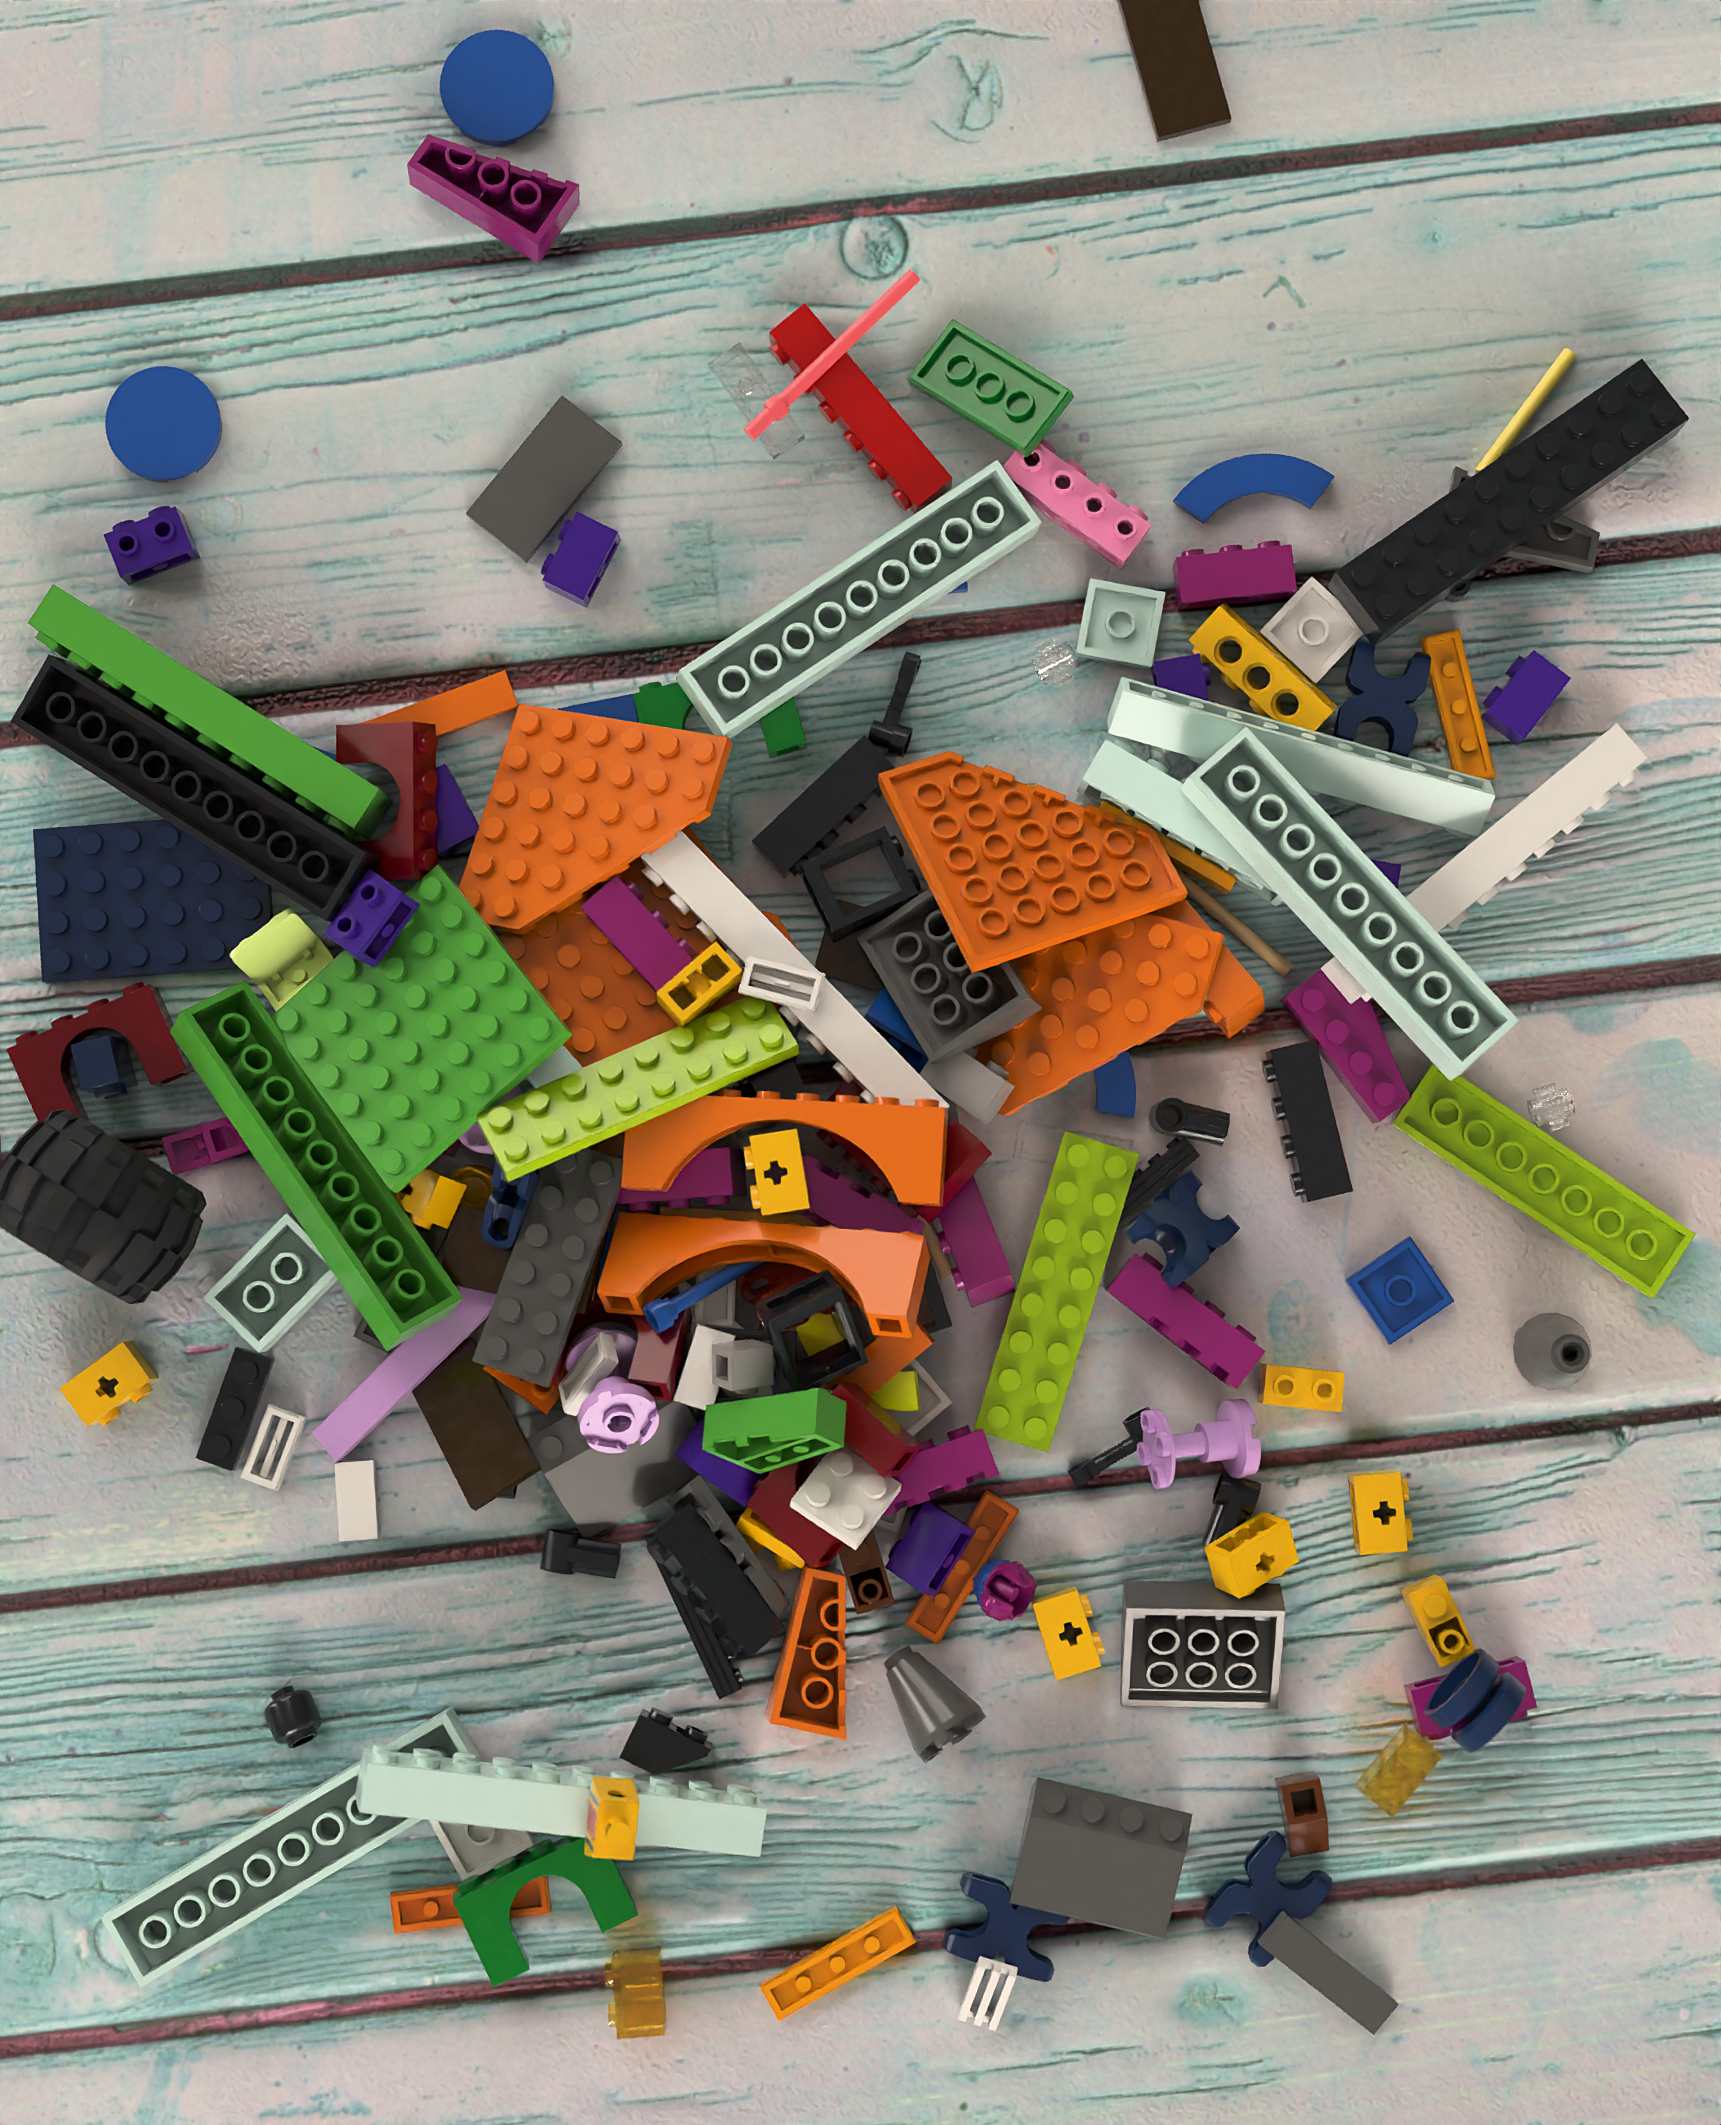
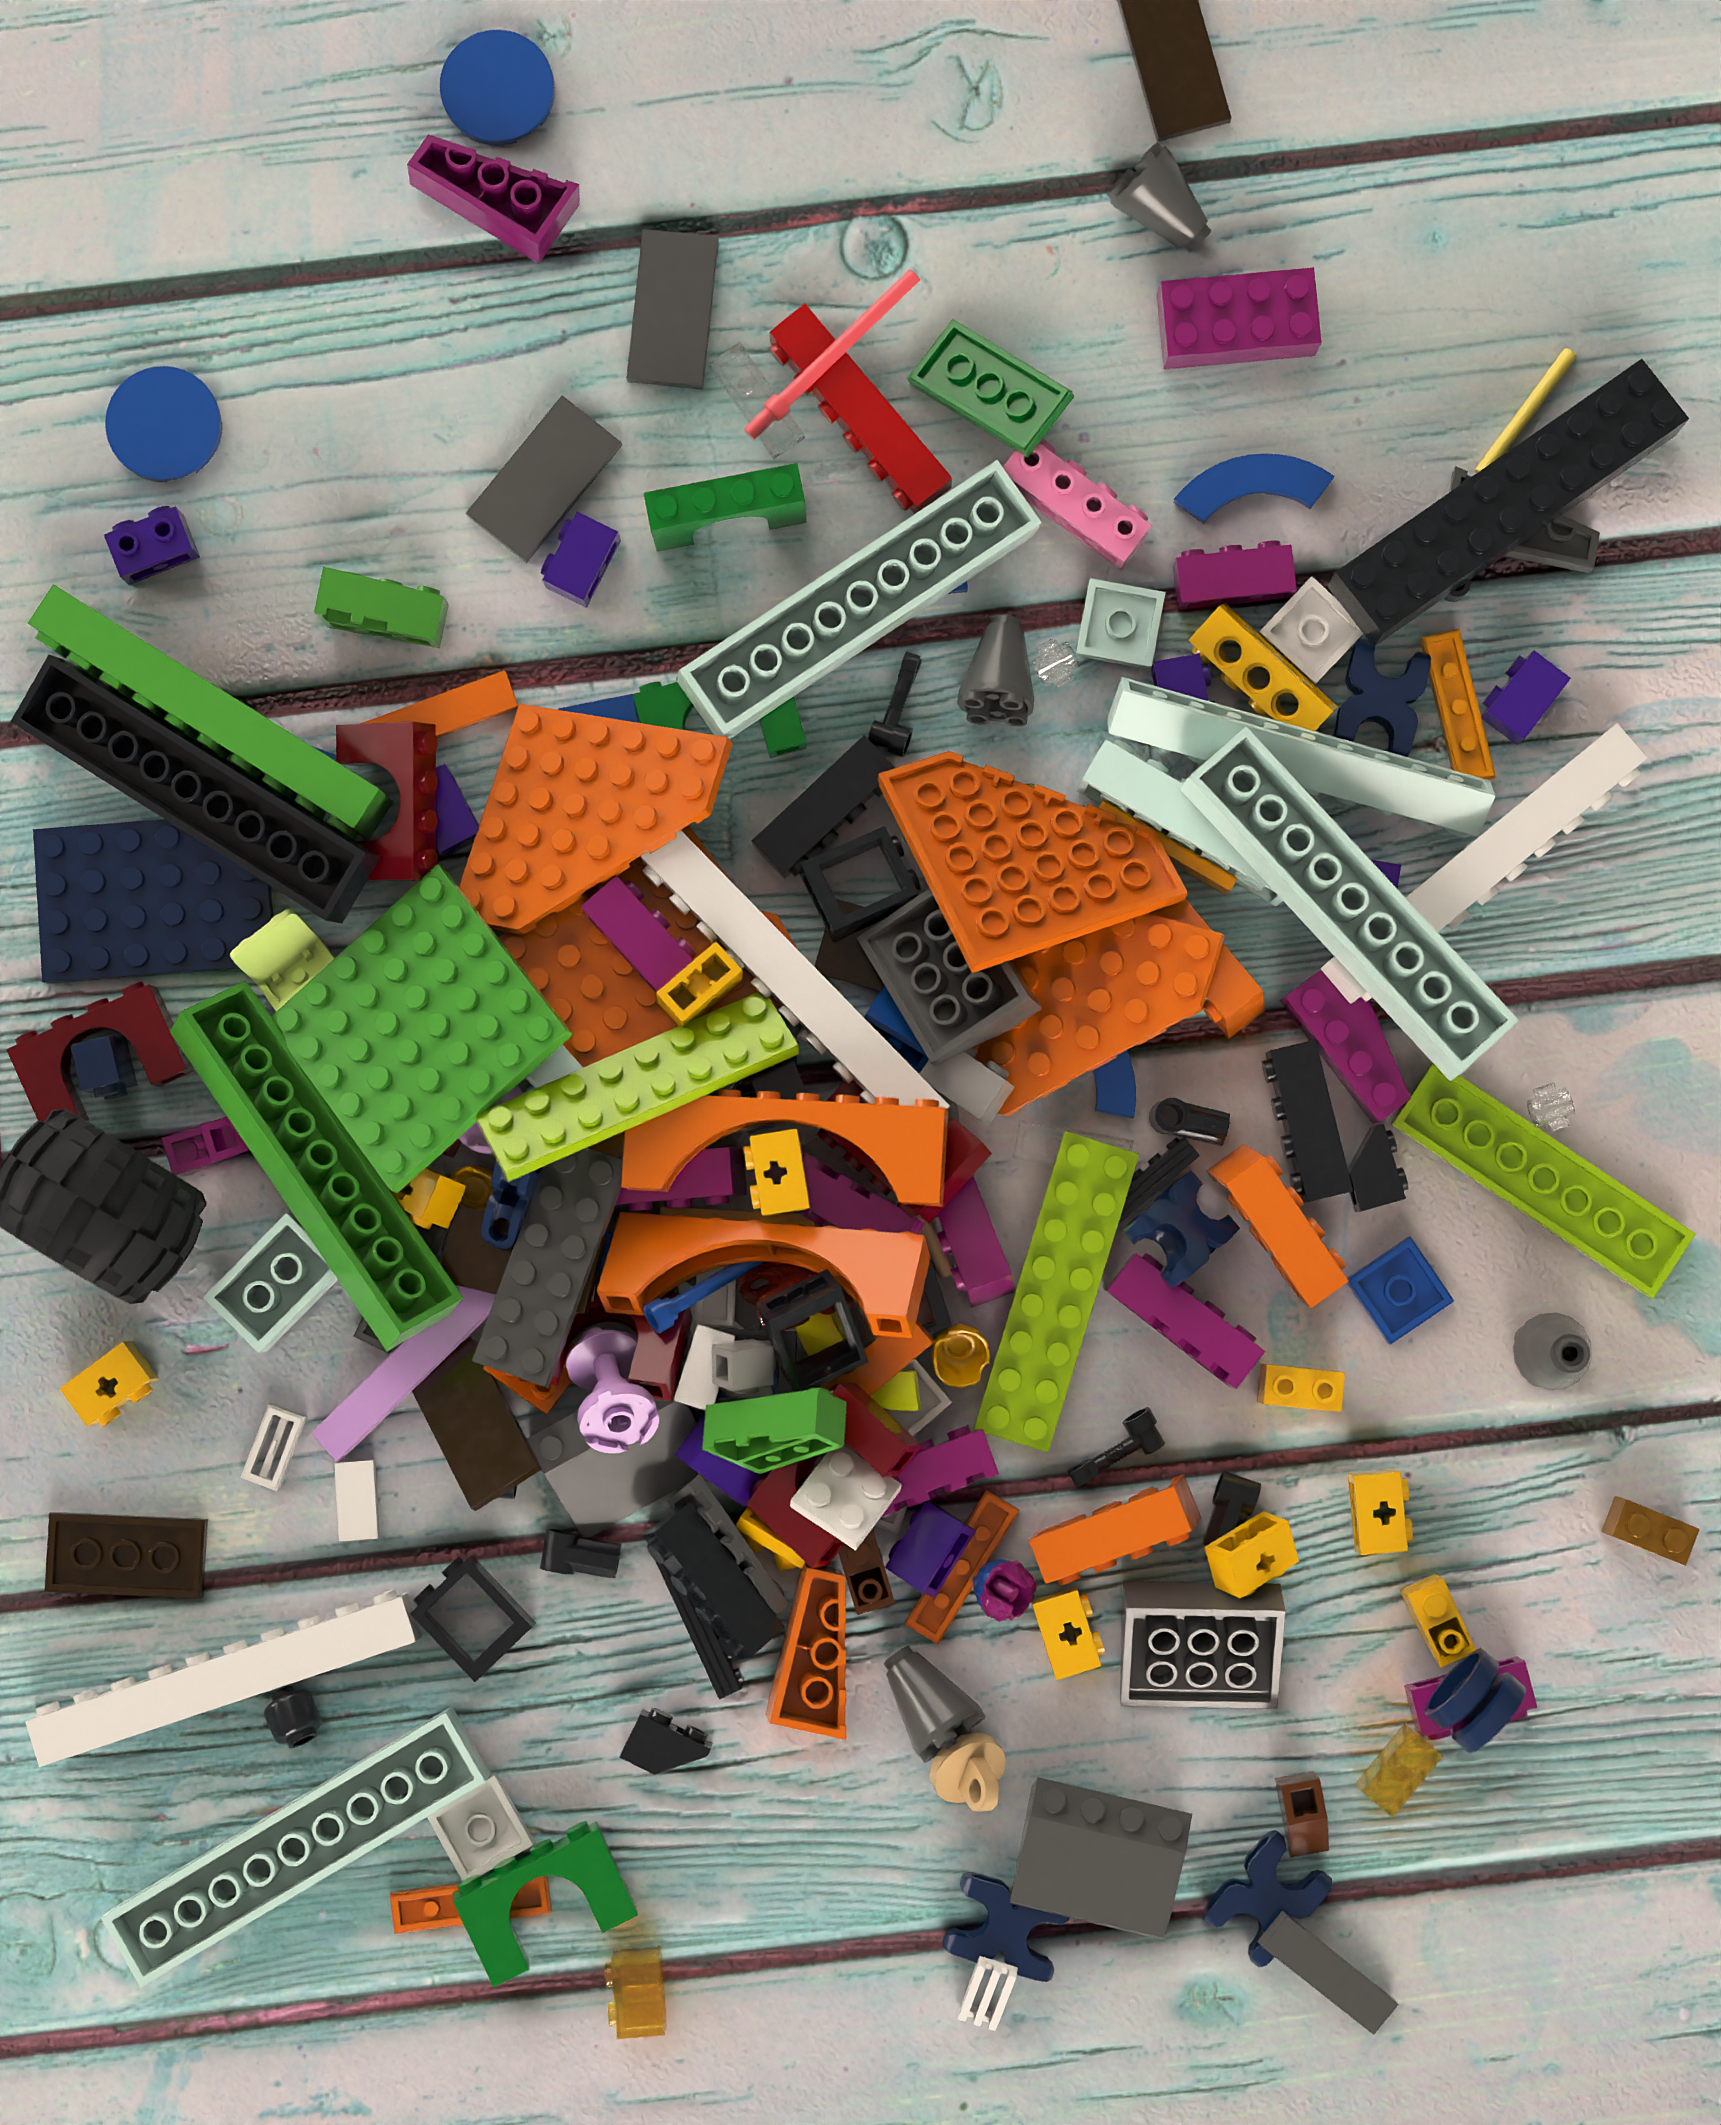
(126, 1555): none -> dark brown tile
(222, 1679): none -> white brick
(235, 1408): black plate -> none
(371, 918): dark purple brick -> none
(381, 608): none -> bright green wedge
(496, 1592): none -> black window
(553, 1800): light aqua brick -> none
(591, 1368): white tile -> none
(612, 1819): yellow torso -> none
(672, 309): none -> dark grey tile
(763, 493): none -> green arch
(778, 998): white tile -> none
(837, 1963): light orange tile -> none
(959, 1355): none -> yellow hair
(969, 1771): none -> tan tile
(999, 676): none -> dark grey cone
(1116, 1532): none -> orange wedge
(1161, 199): none -> dark grey cone
(1223, 1440): lavender piece -> none
(1235, 925): tan bar -> none
(1238, 318): none -> magenta brick
(1280, 1224): none -> orange wedge
(1374, 1171): none -> black slope
(1650, 1530): none -> pearl gold brick

